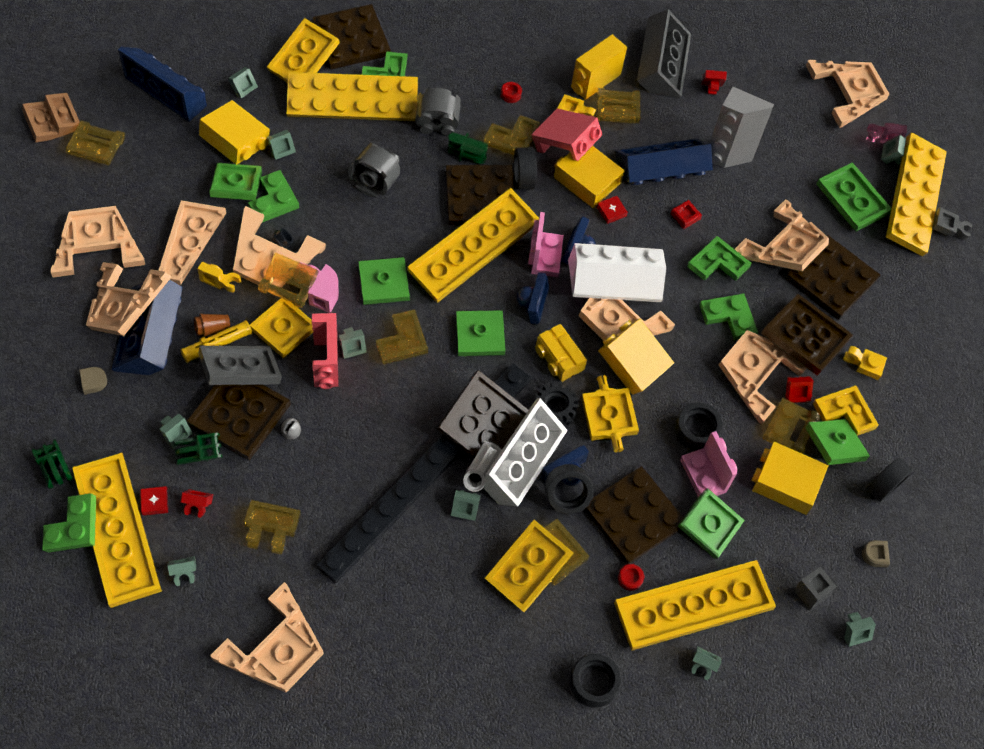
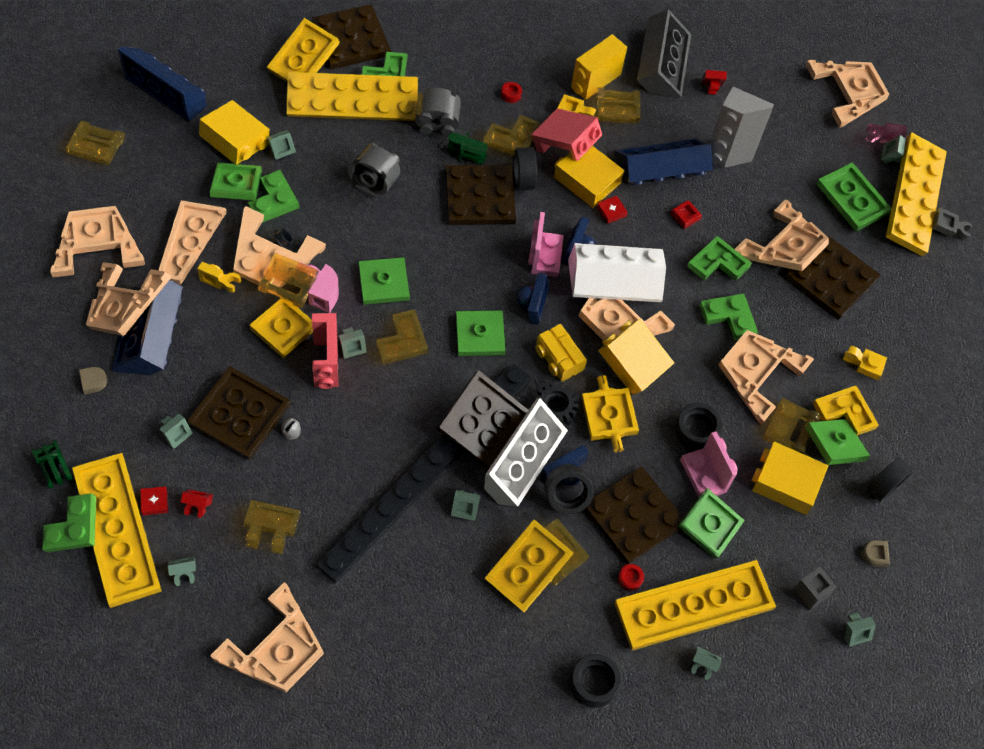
(51, 117): medium nougat slope -> none
(200, 448): dark green arm -> none
(210, 323): dark orange cone -> none
(220, 339): yellow pin -> none
(239, 365): dark grey plate -> none
(243, 82): sand green tile -> none
(473, 245): yellow plate -> none
(481, 464): white piece -> none
(799, 389): red tile -> none
(807, 334): dark brown plate -> none

